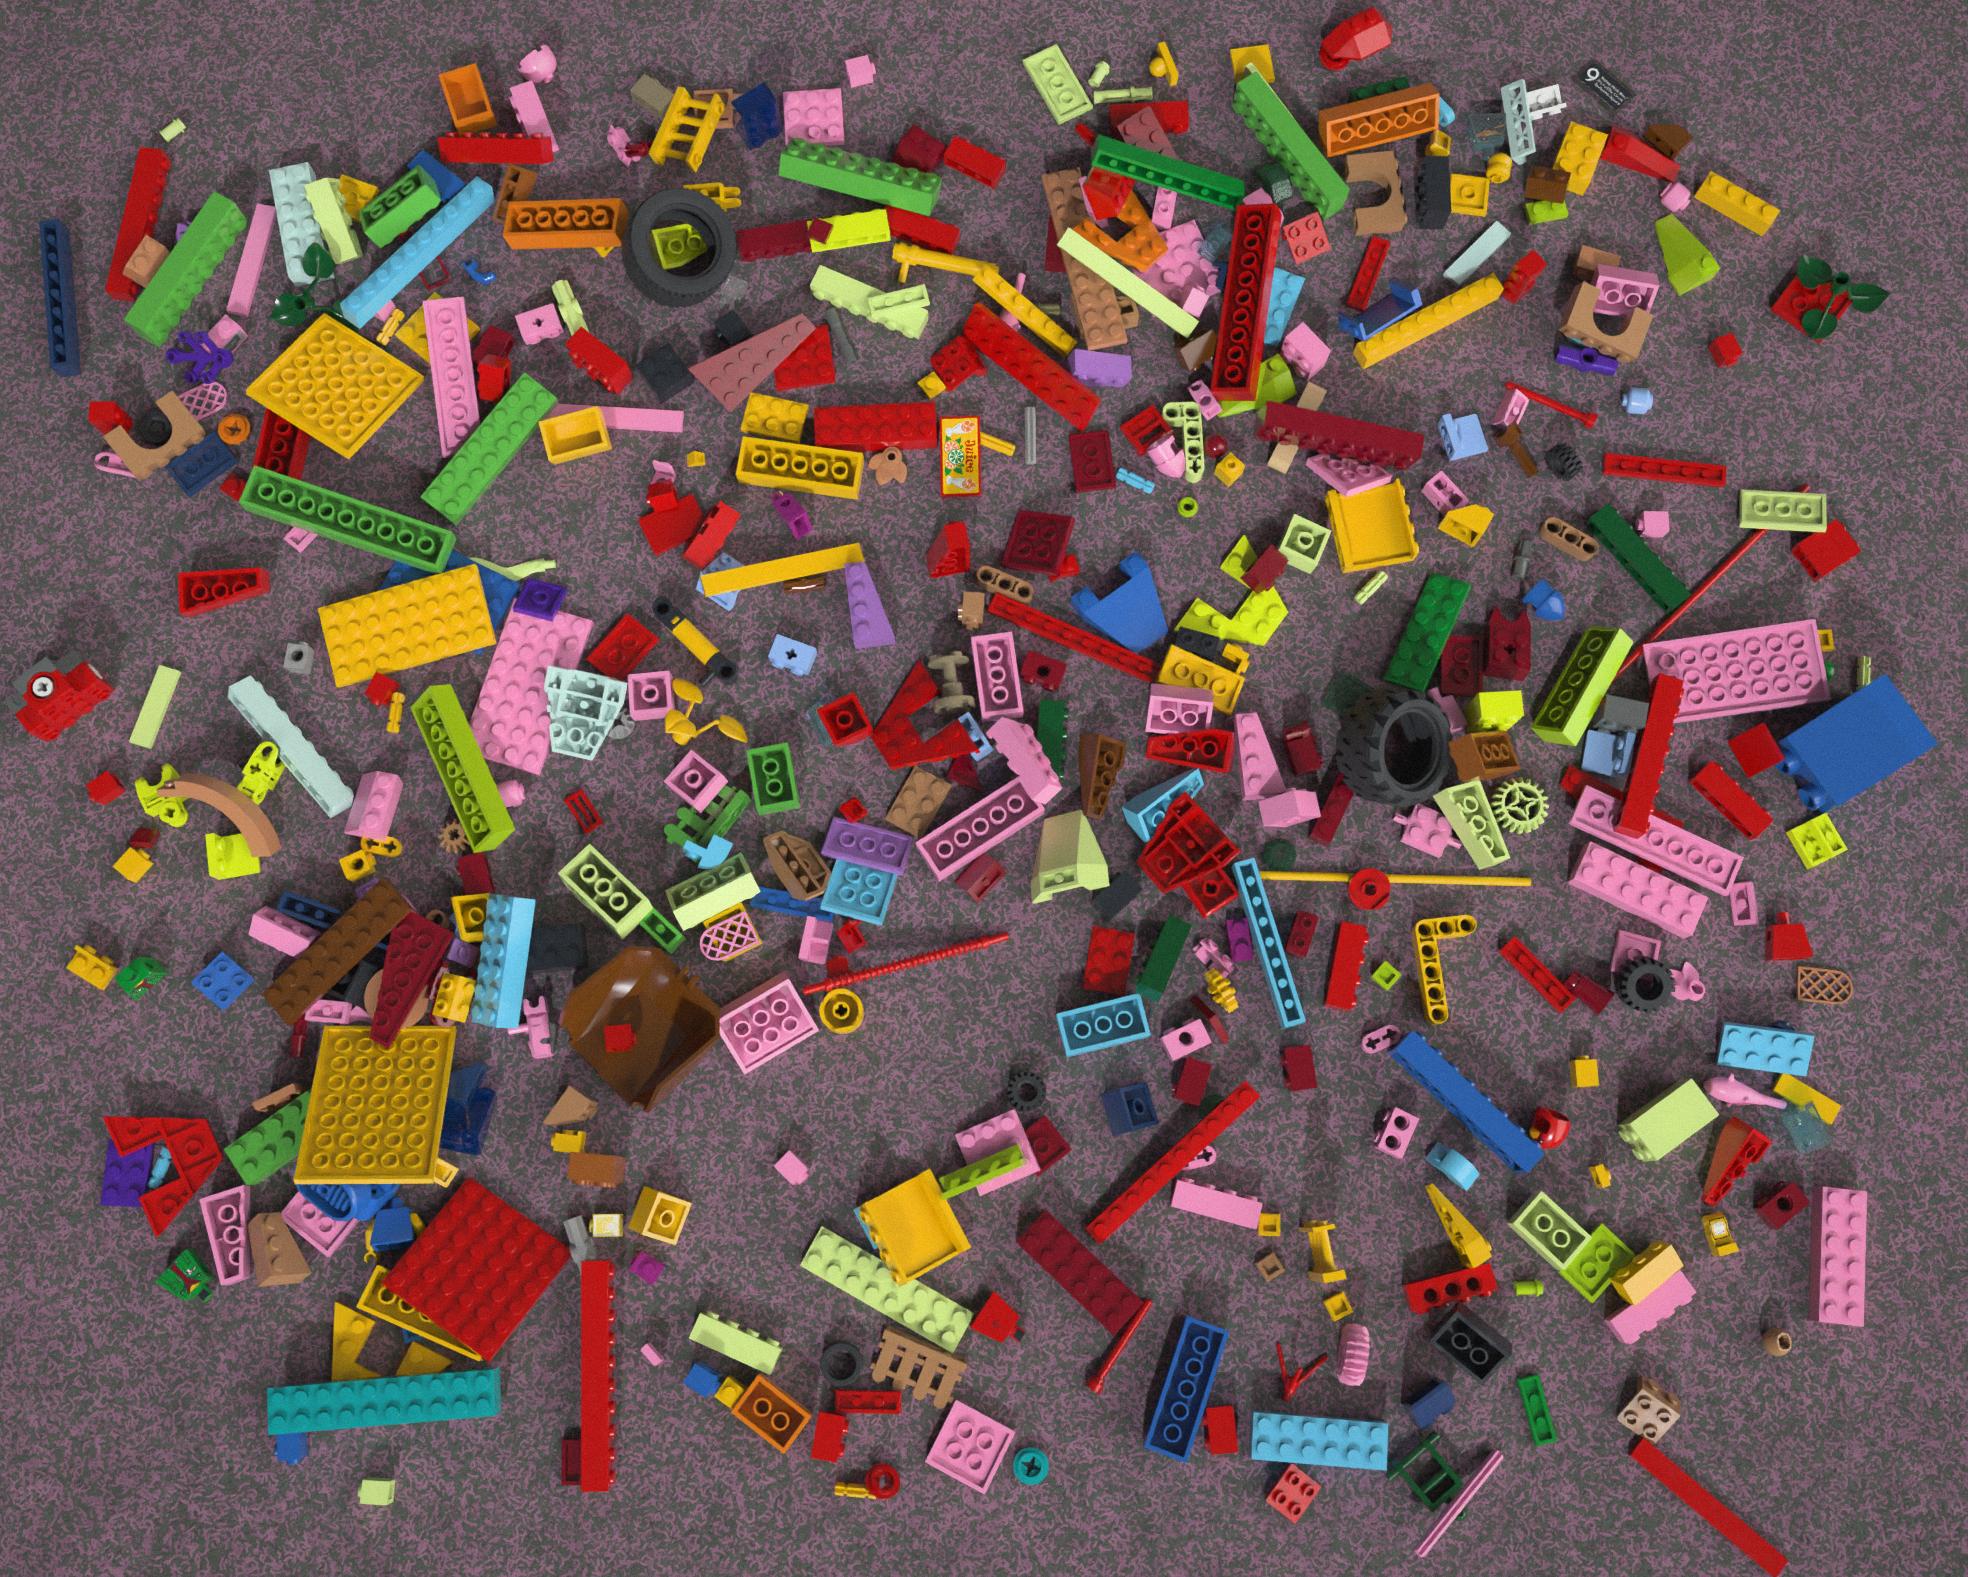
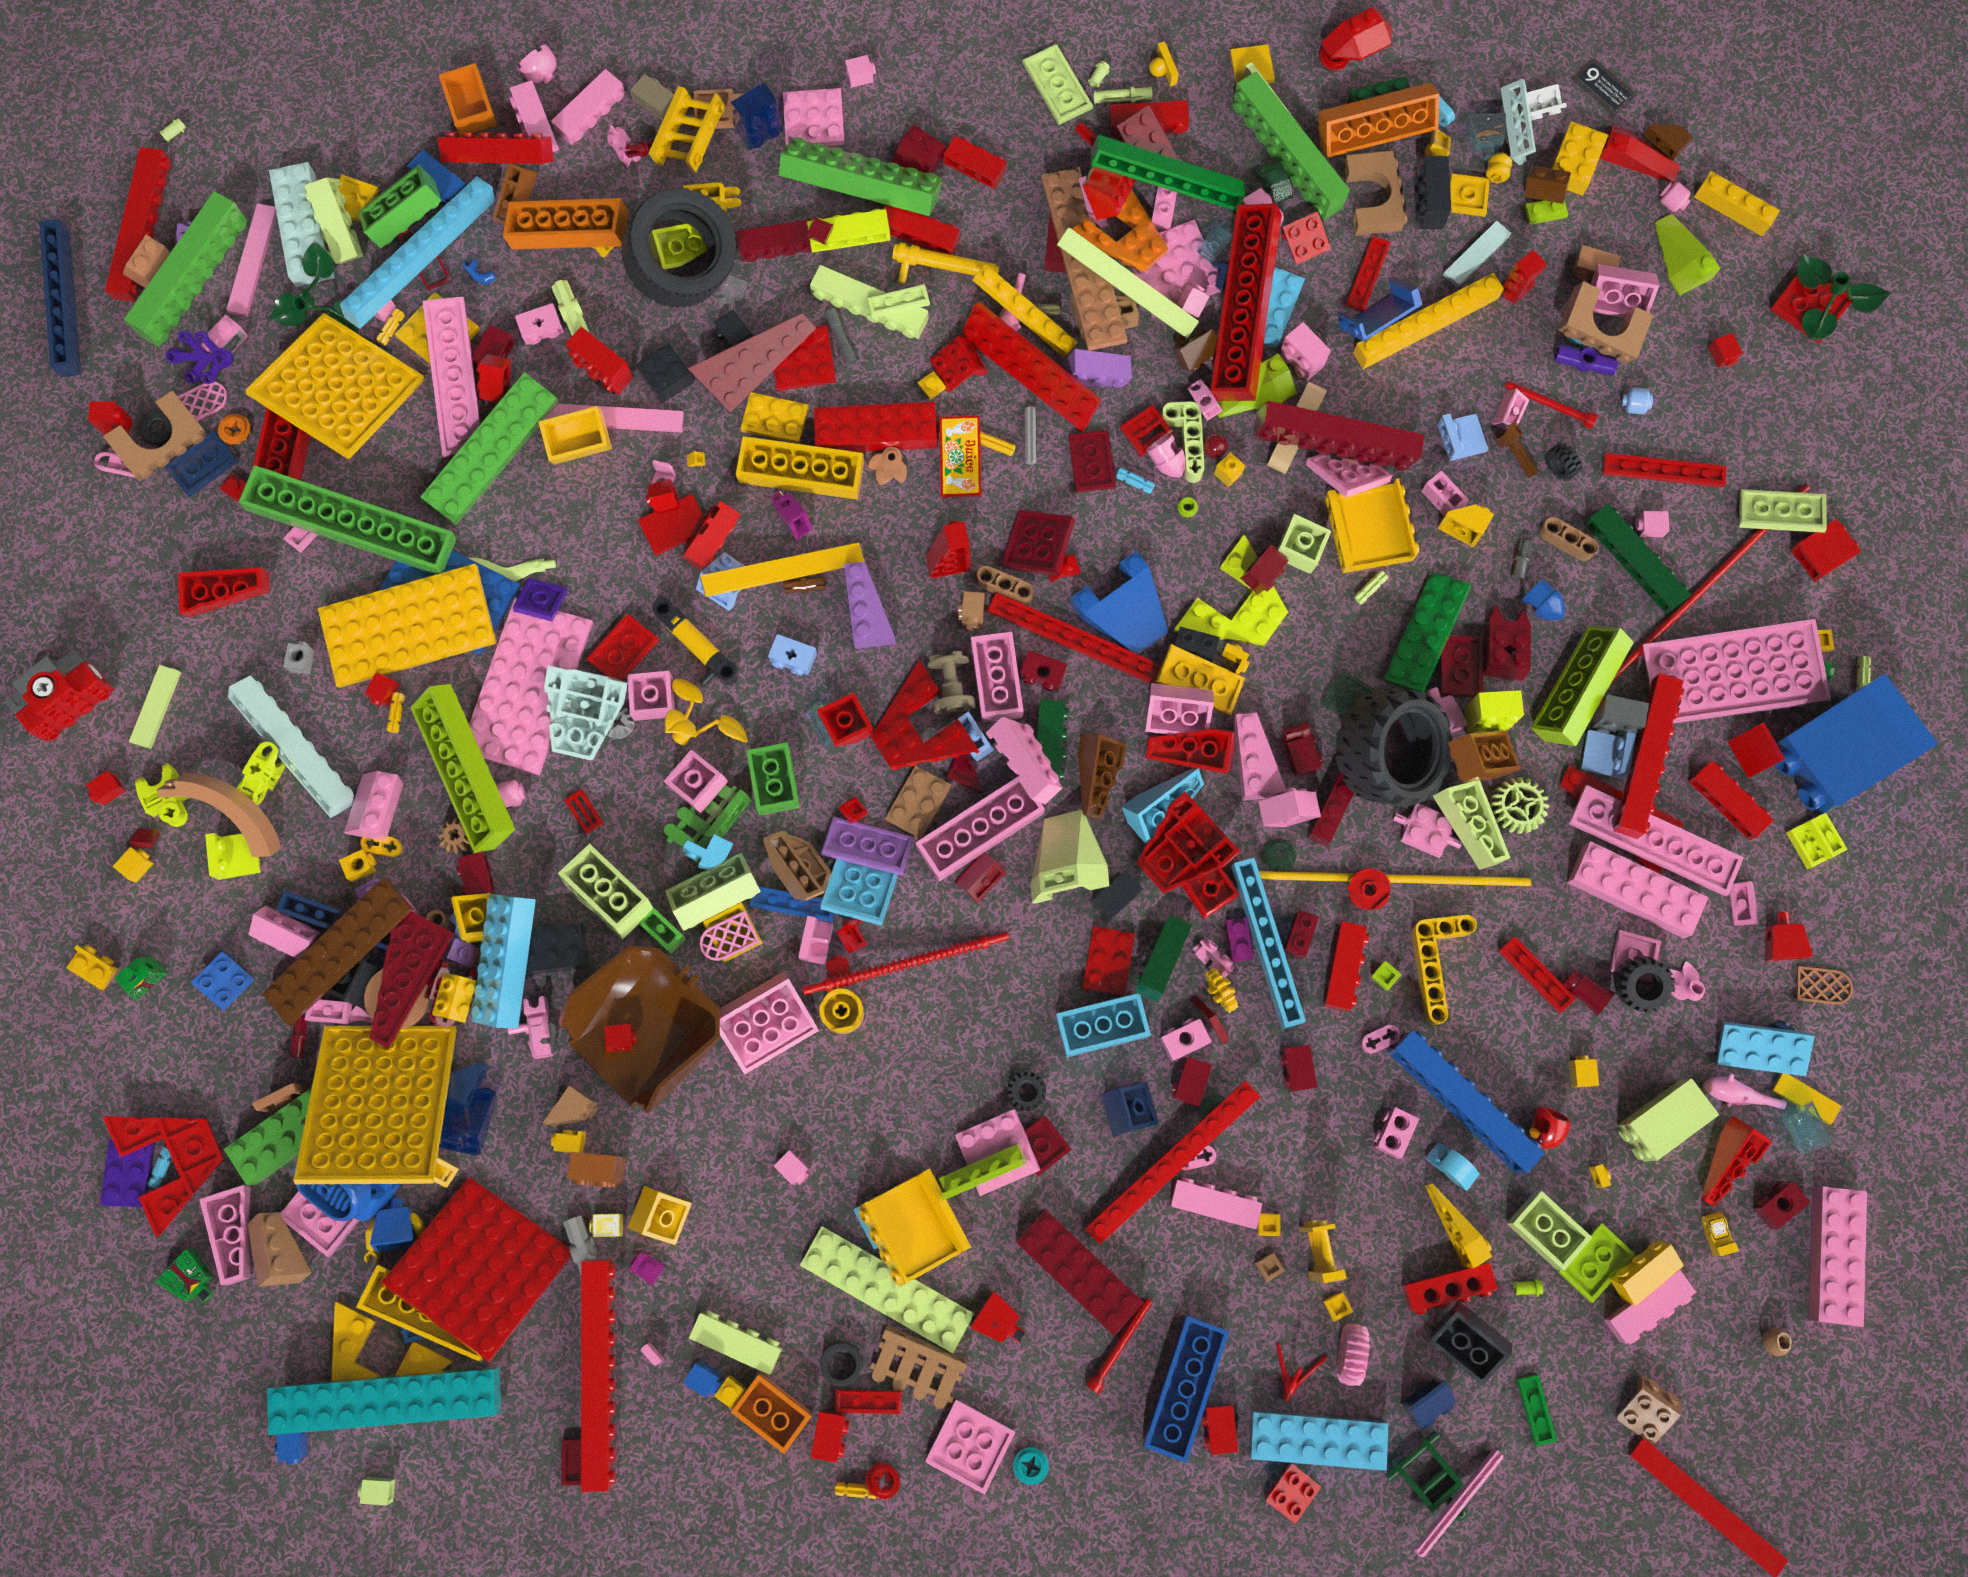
(588, 107): none -> bright pink brick

